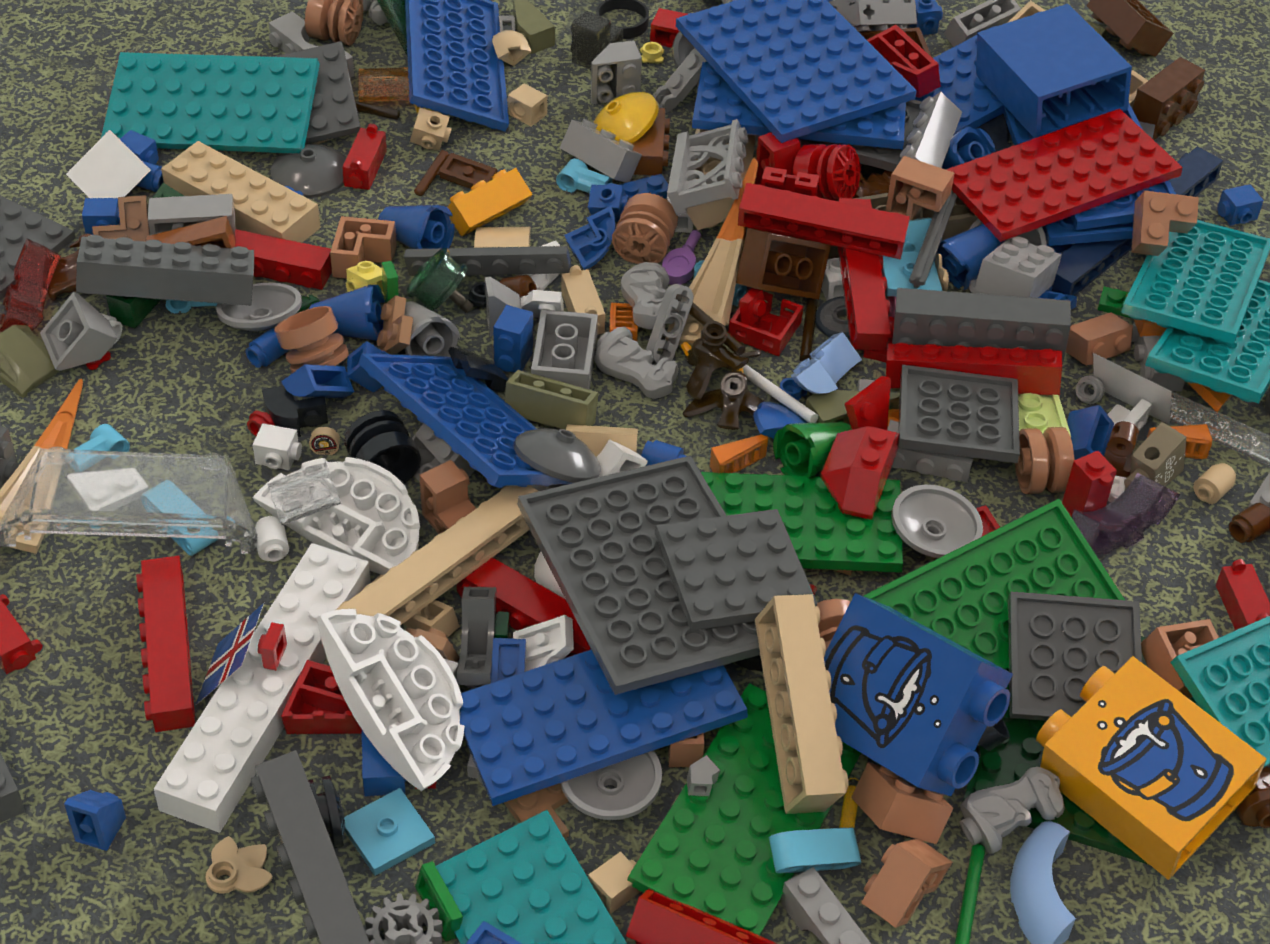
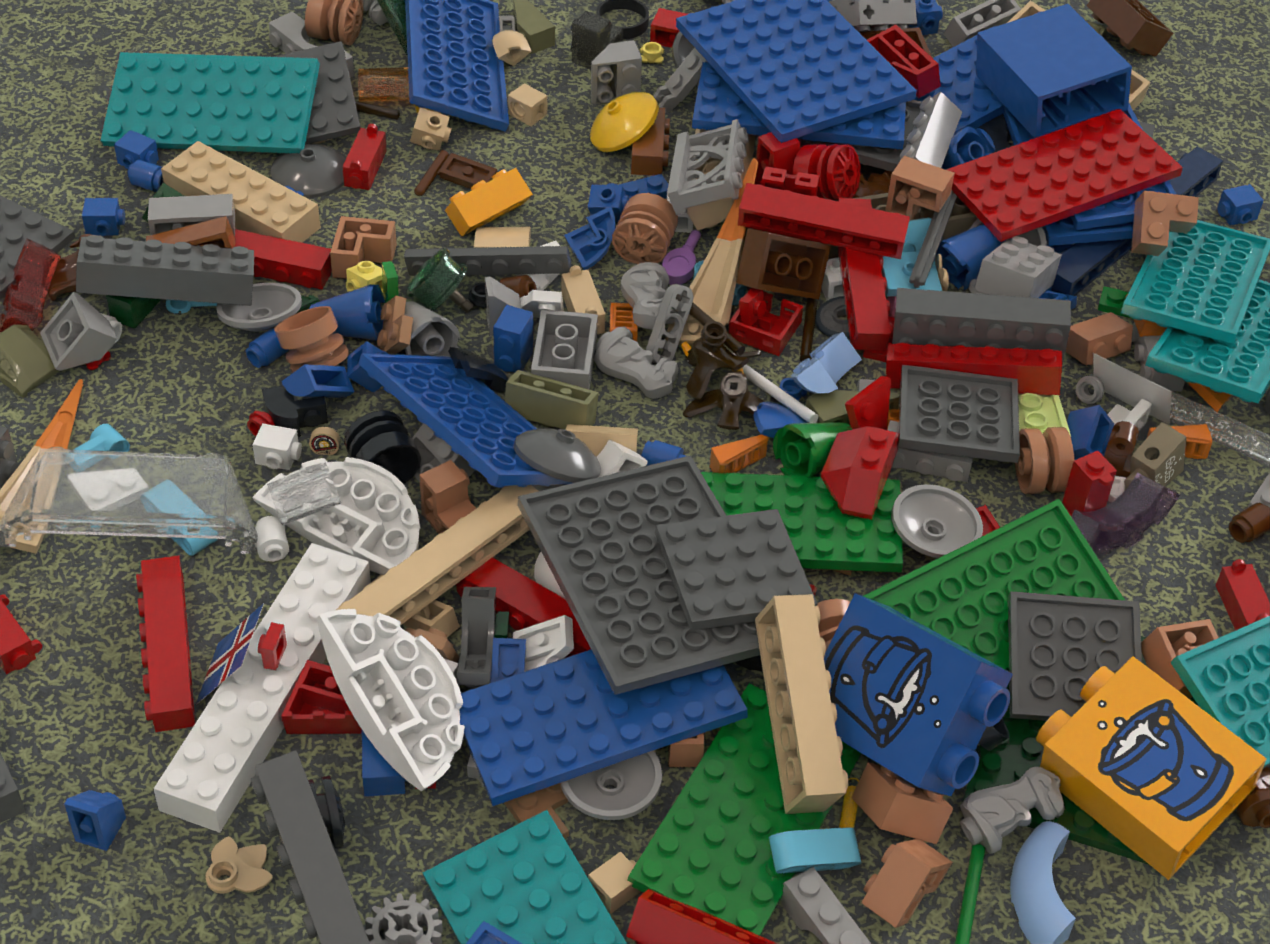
(108, 169): white sticker -> none
(133, 220): medium nougat plate -> none
(388, 831): medium azure plate -> none
(421, 225): blue cone -> none
(432, 887): green tile -> none
(578, 176): medium azure piece -> none
(601, 150): light grey brick -> none
(701, 777): light grey piece -> none
(1169, 96): reddish brown brick -> none
(1215, 483): tan brick -> none

